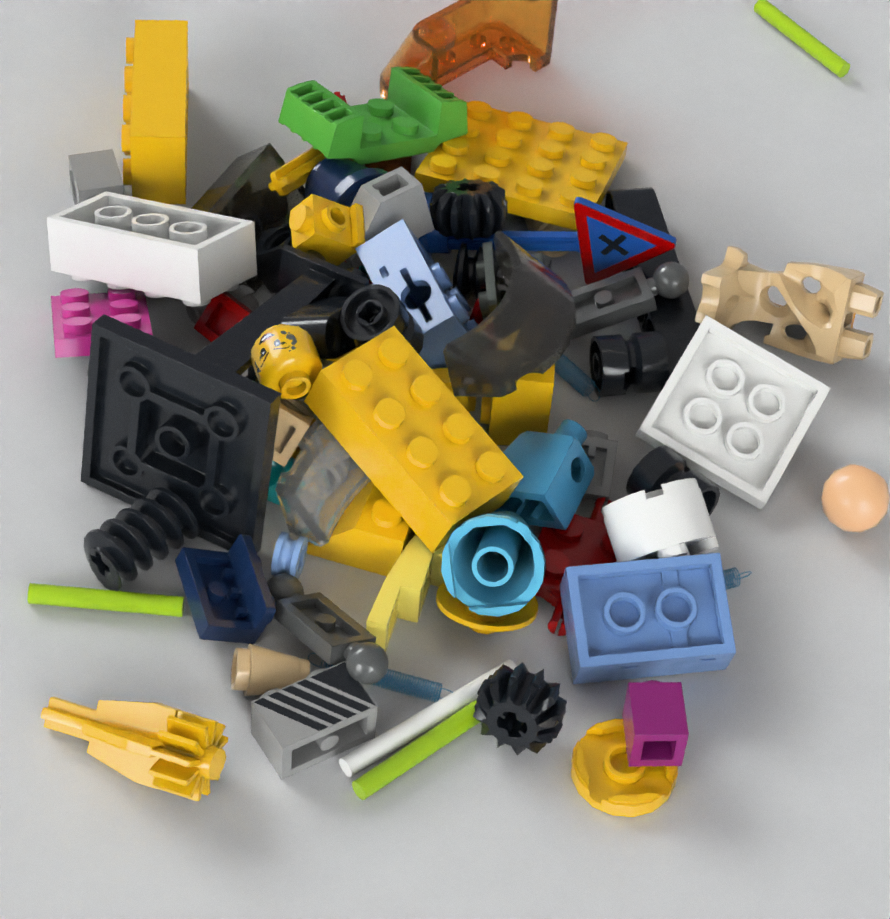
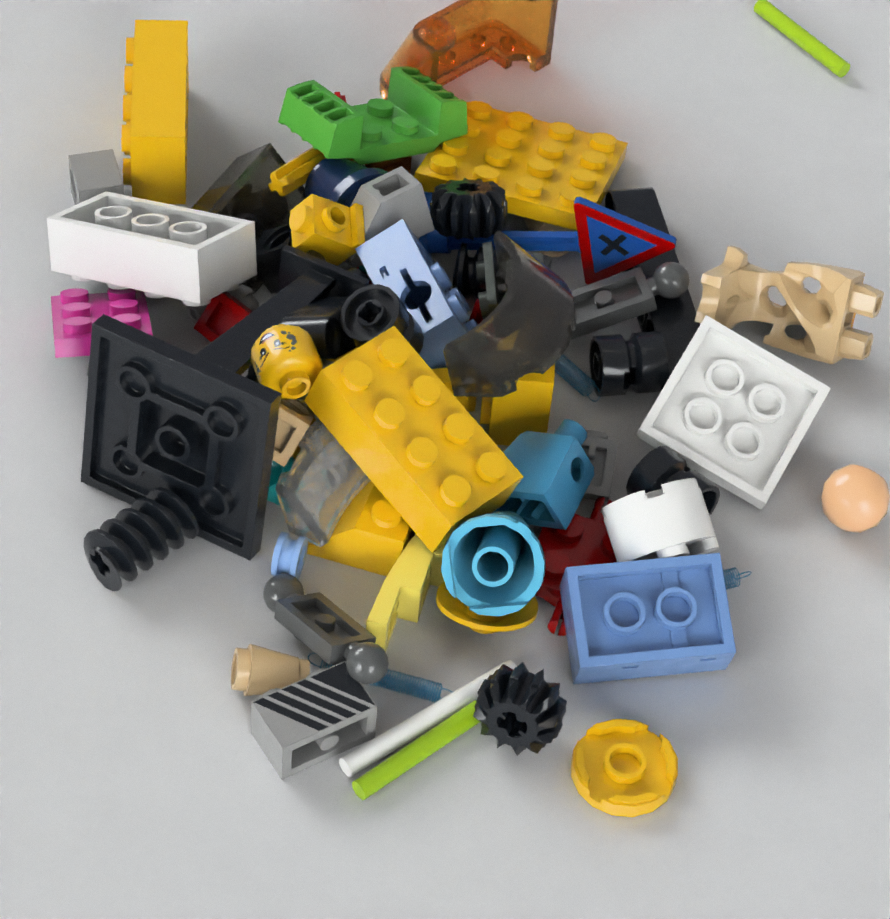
(106, 600): lime bar -> none
(147, 742): yellow piece -> none
(227, 592): dark blue bracket -> none
(655, 723): magenta brick -> none

